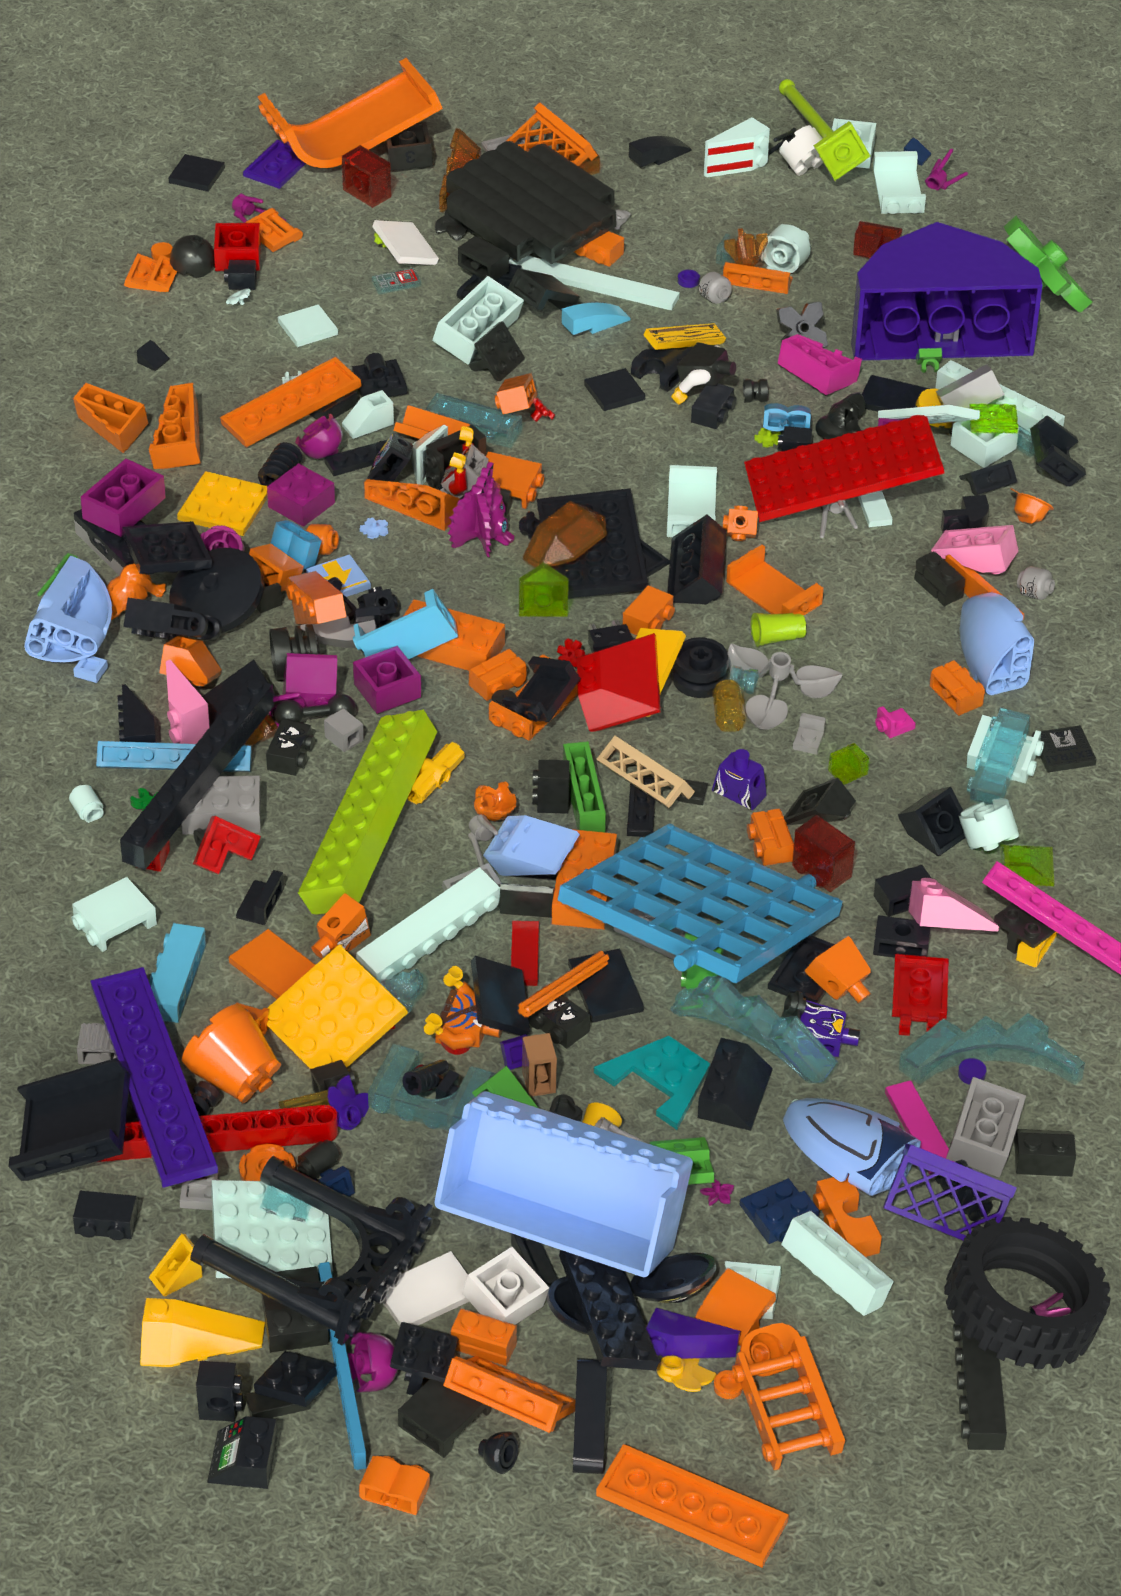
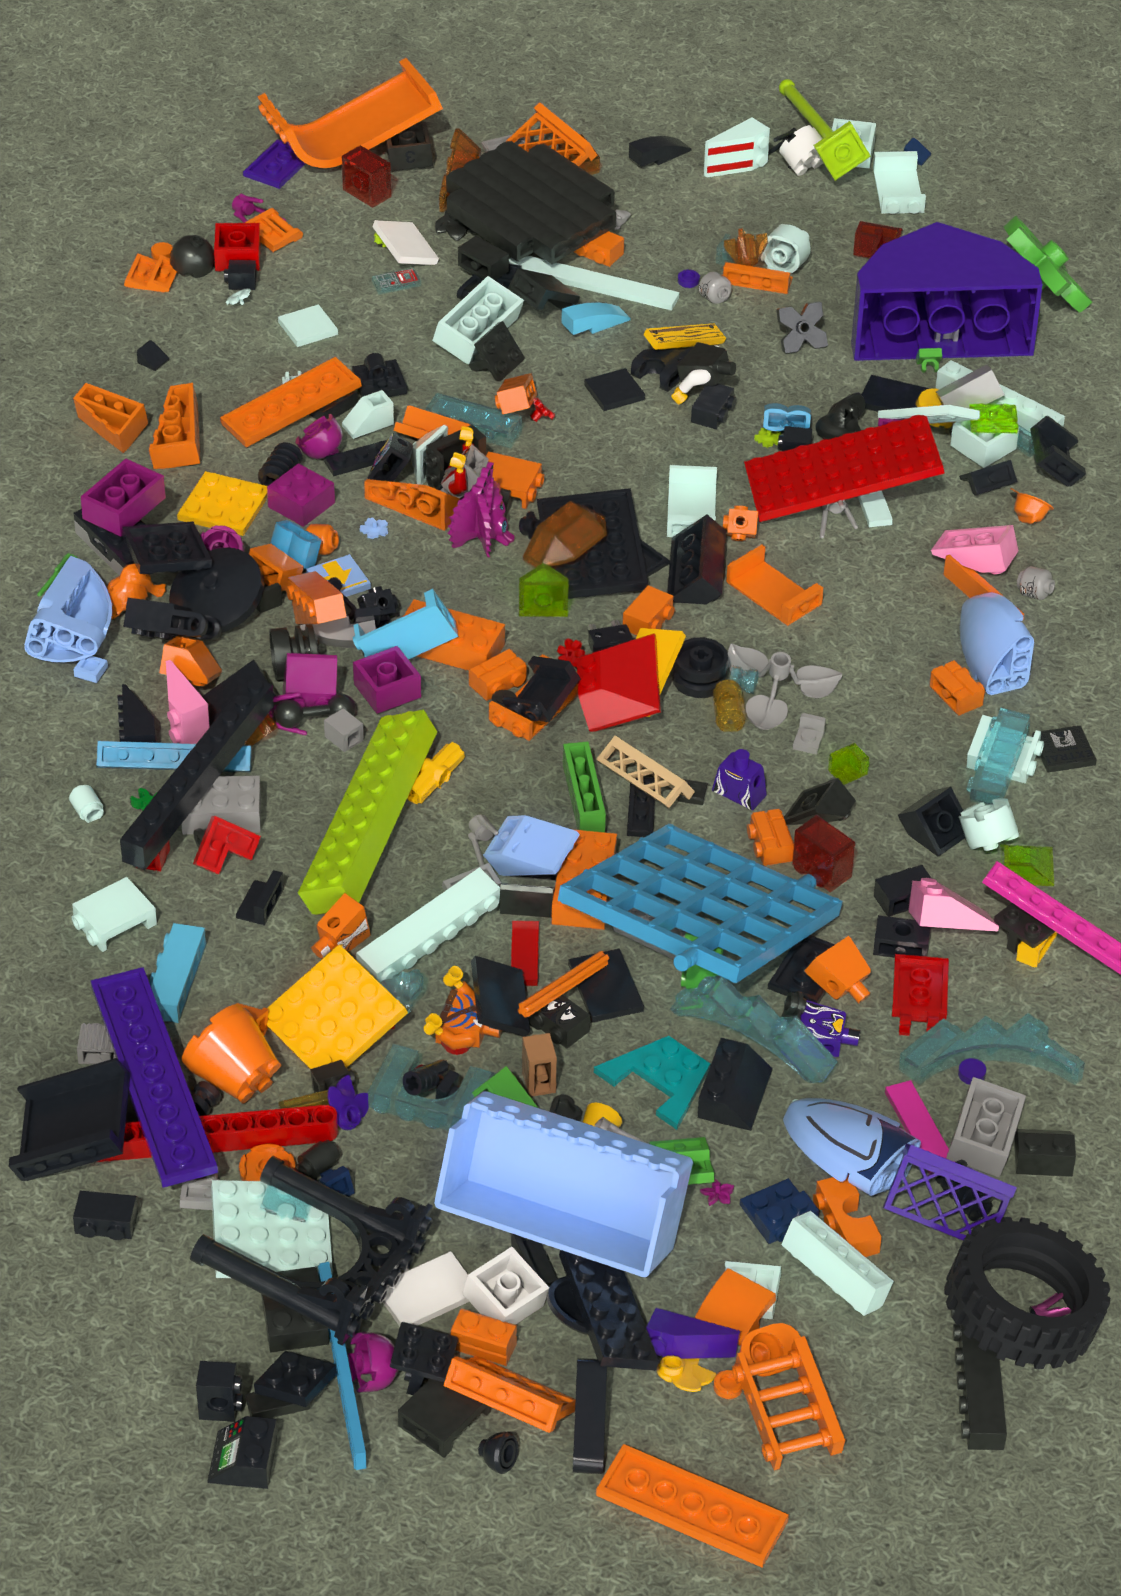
(176, 1268): yellow slope -> none
(186, 1332): yellow wedge -> none
(196, 172): black tile -> none
(271, 963): orange tile -> none
(289, 747): pearl dark grey brick -> none
(394, 1484): orange brick -> none
(494, 803): orange hair -> none
(512, 1052): dark purple tile -> none
(553, 786): pearl dark grey brick -> none
(675, 1278): black dish -> none
(755, 390): pearl dark grey wheel -> none
(777, 627): lime plant -> none
(818, 366): dark pink wedge -> none
(893, 723): dark pink bracket -> none
(938, 177): magenta plant -> none
(939, 578): pearl dark grey brick -> none
(971, 515): black brick -> none

